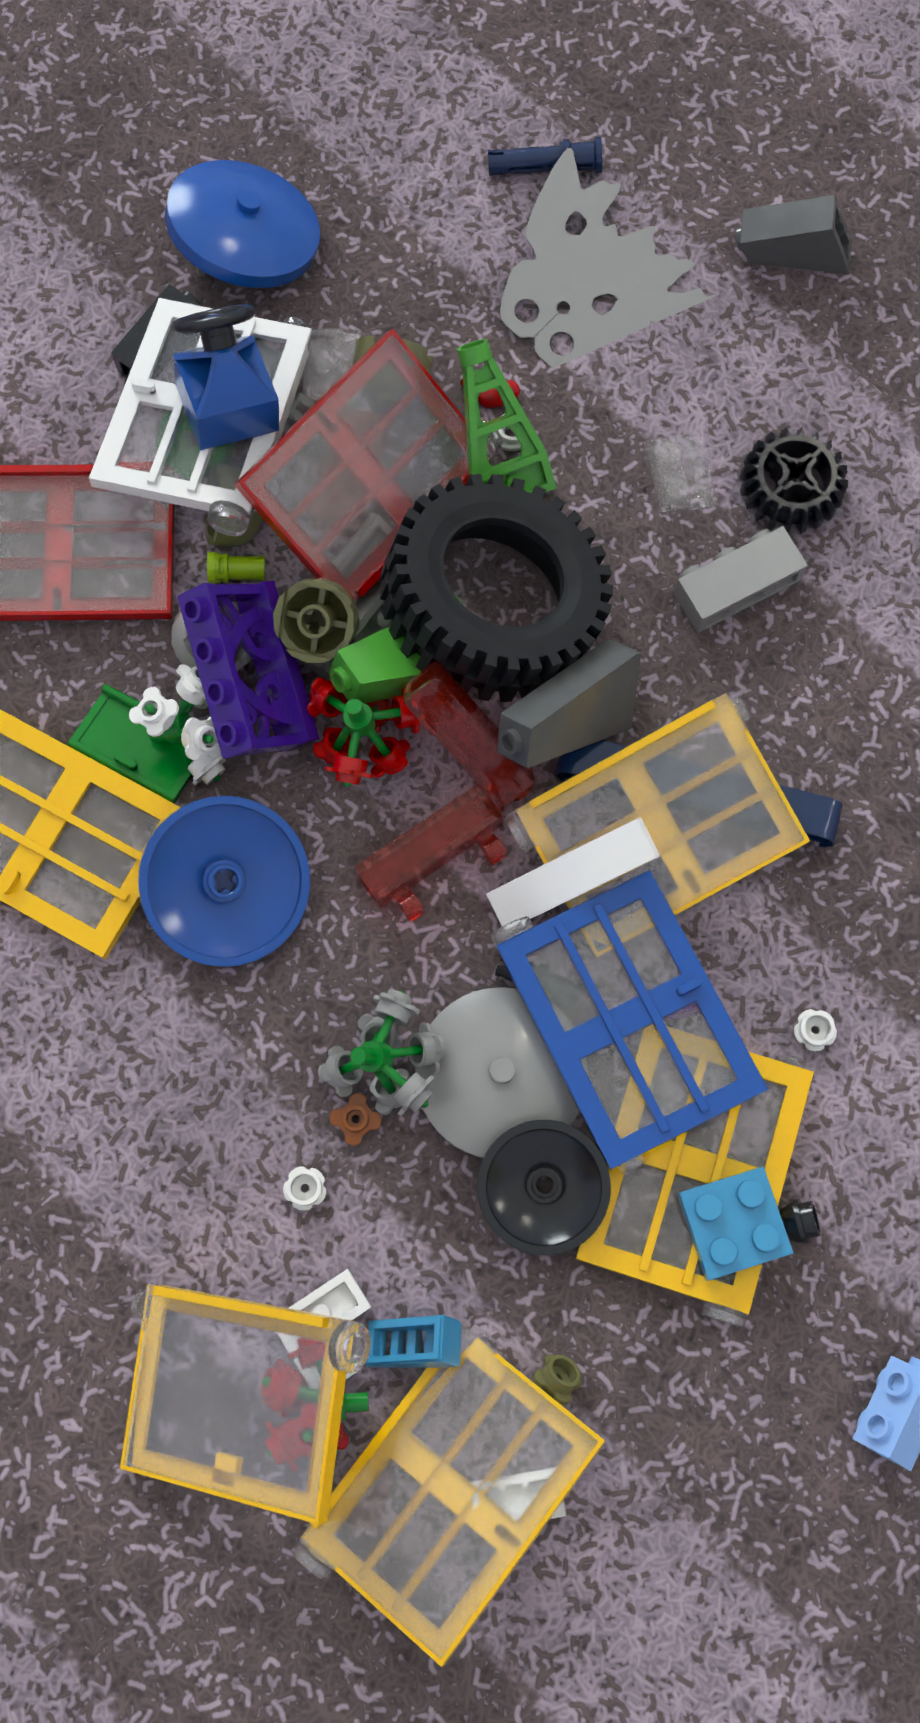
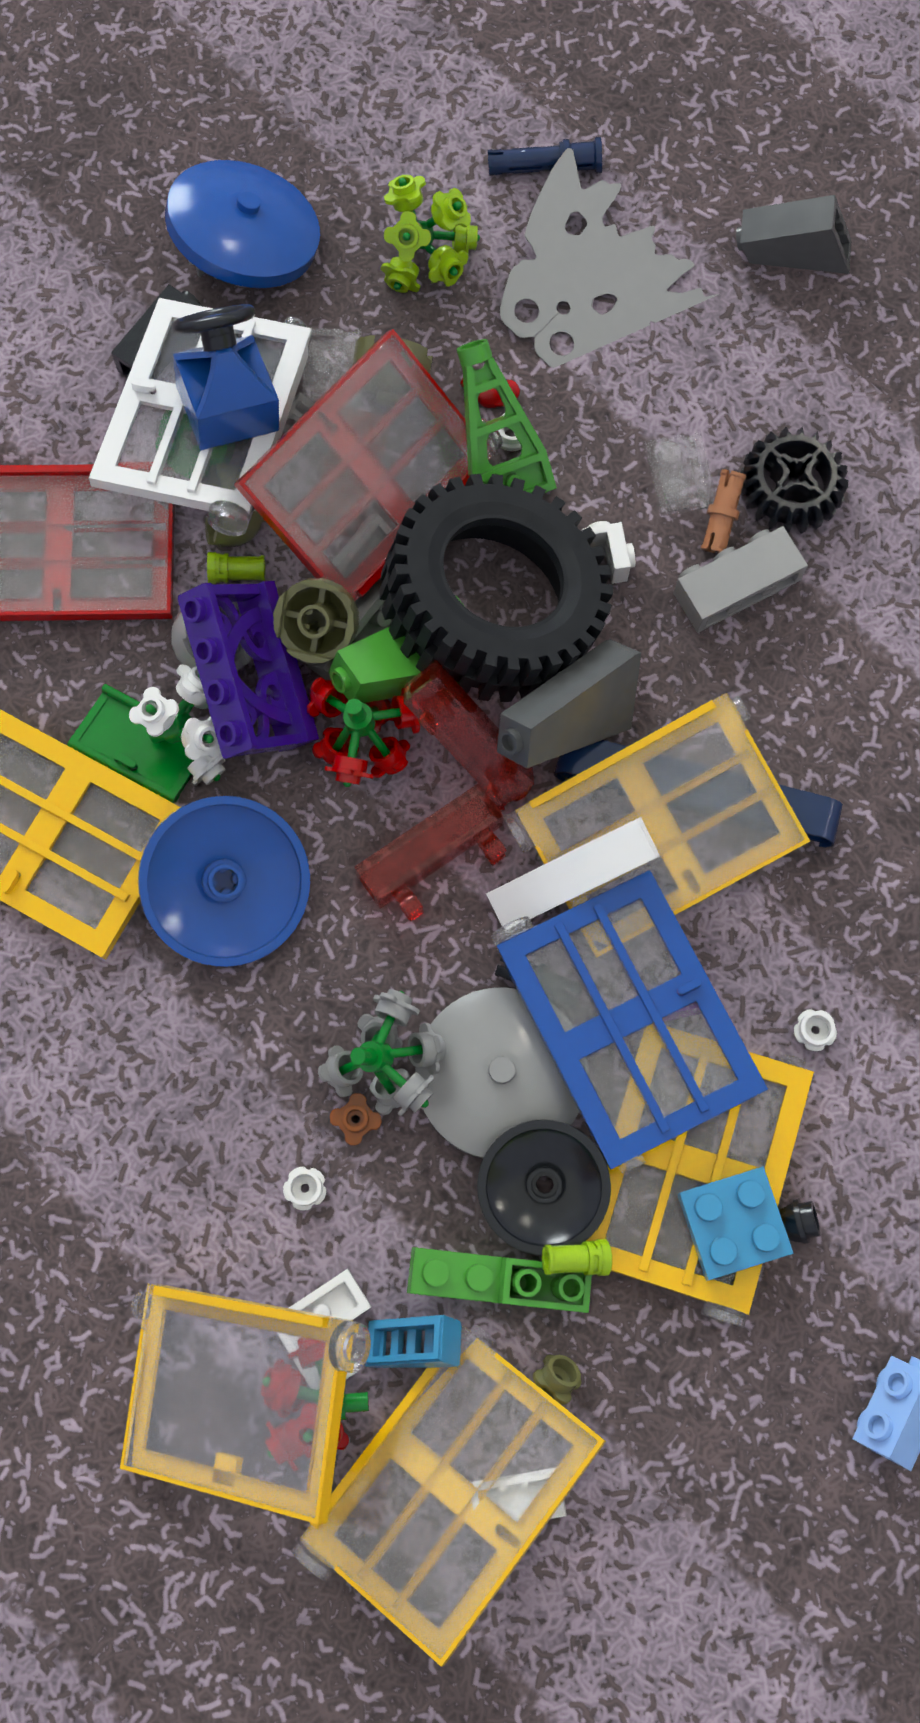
(410, 234): none -> lime plant
(496, 1280): none -> bright green slope
(589, 1258): none -> lime pin
(618, 553): none -> white bracket
(723, 511): none -> nougat pin

